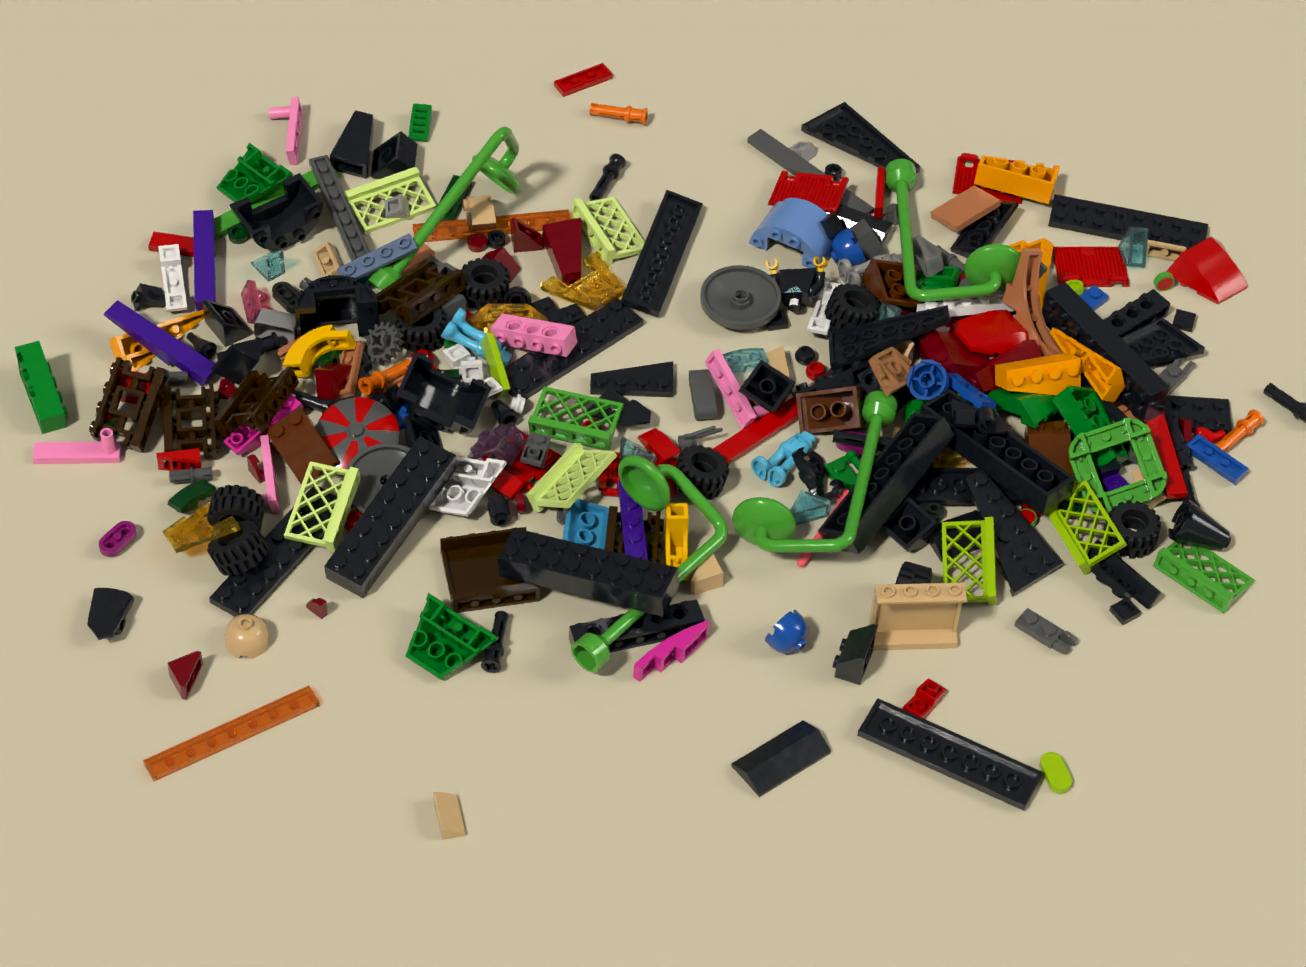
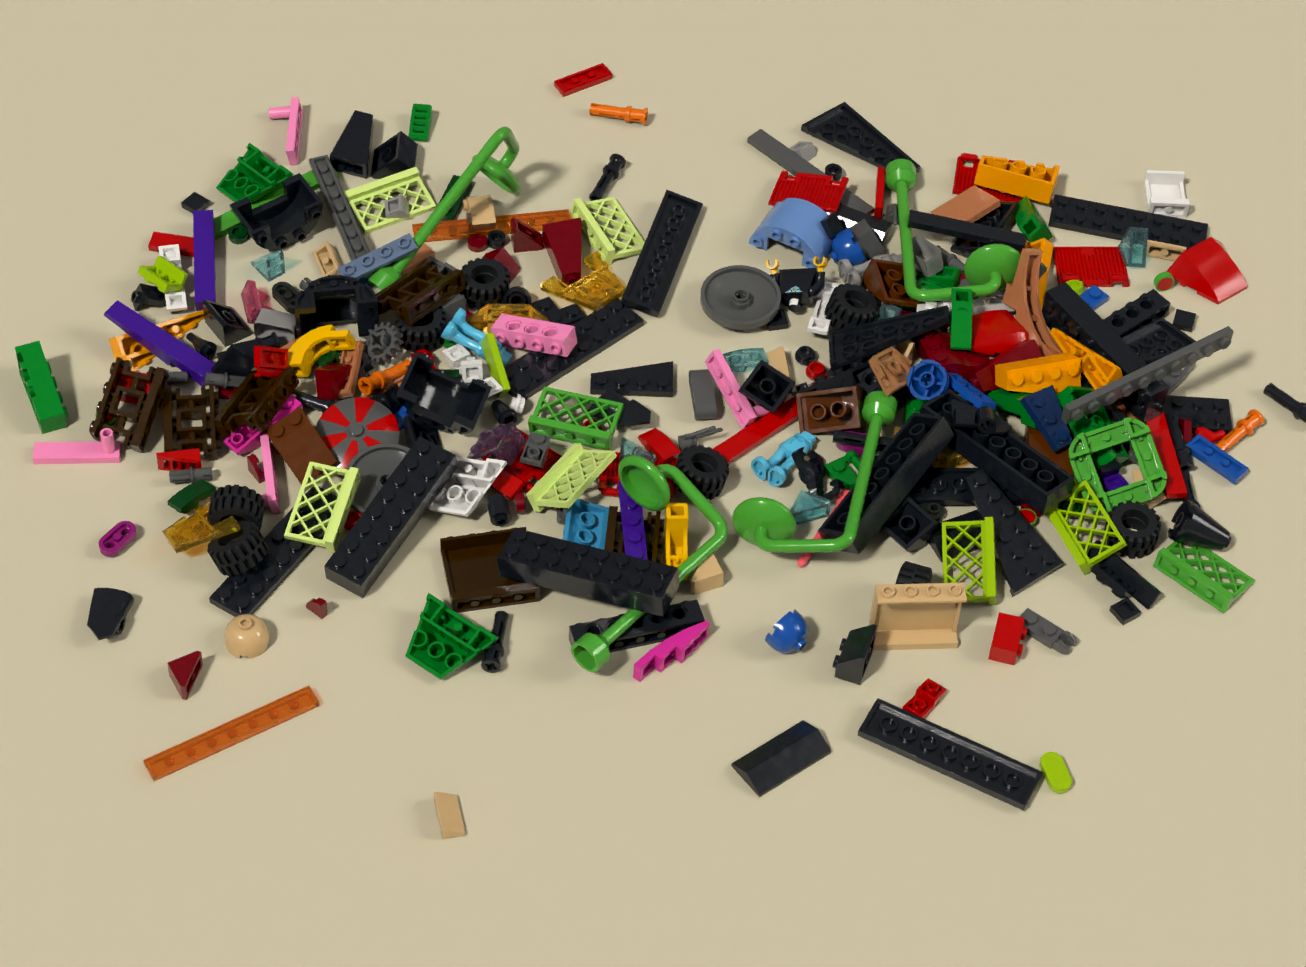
(164, 275): none -> lime bracket
(195, 202): none -> black tile
(223, 380): none -> dark grey axle
(270, 361): none -> red plate
(961, 318): none -> green slope
(965, 229): none -> black tile
(1006, 639): none -> red piece
(1030, 221): none -> green slope
(1046, 414): none -> dark blue wing
(1146, 375): none -> dark grey plate
(1166, 193): none -> white panel

